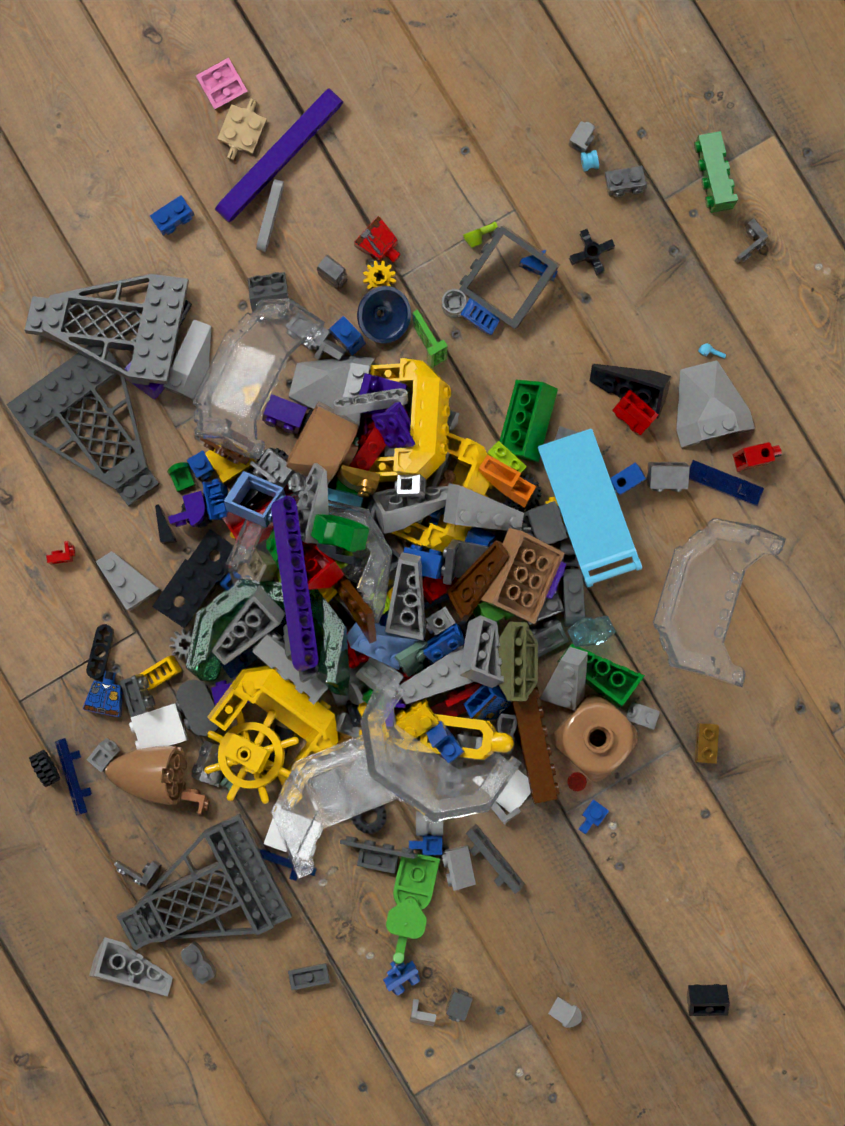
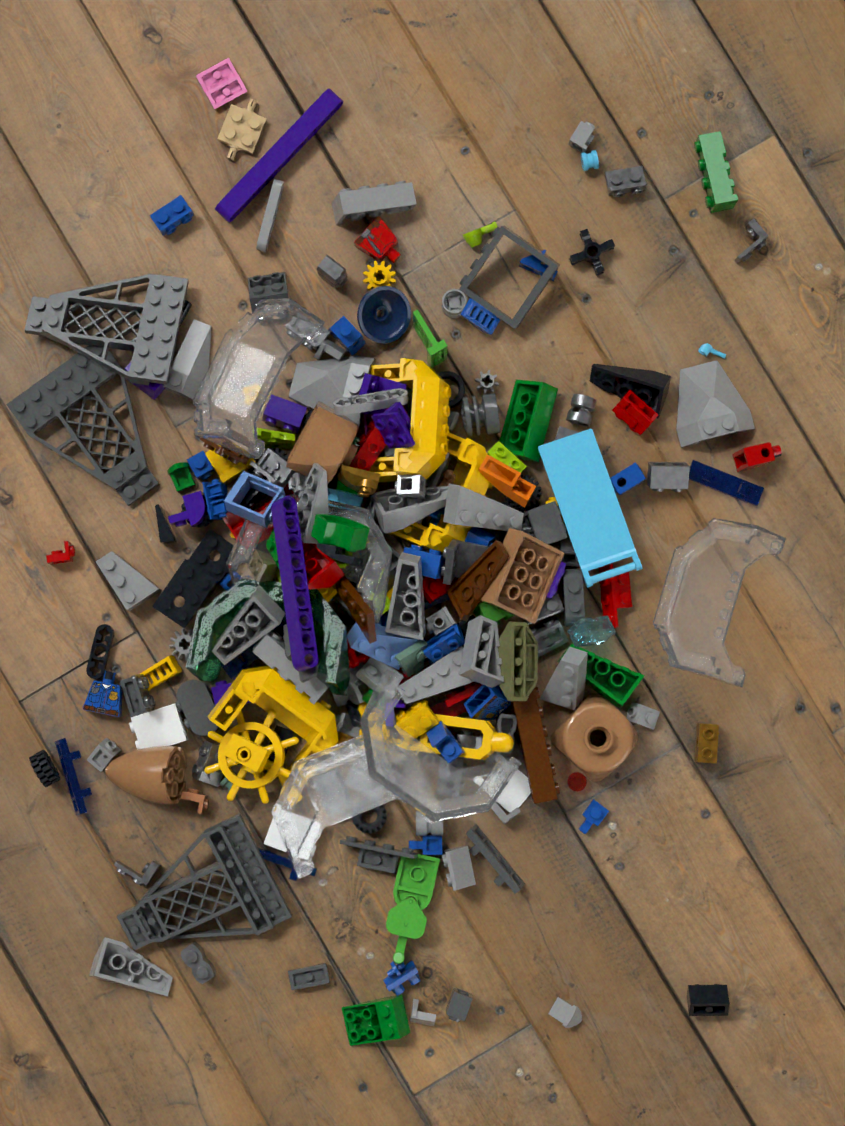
(276, 439): none -> lime wing
(373, 201): none -> light grey wedge
(376, 1020): none -> green slope
(461, 386): none -> black tyre
(480, 415): none -> dark grey wheel
(490, 385): none -> light grey gear
(581, 410): none -> flat silver wheel
(615, 594): none -> red bracket

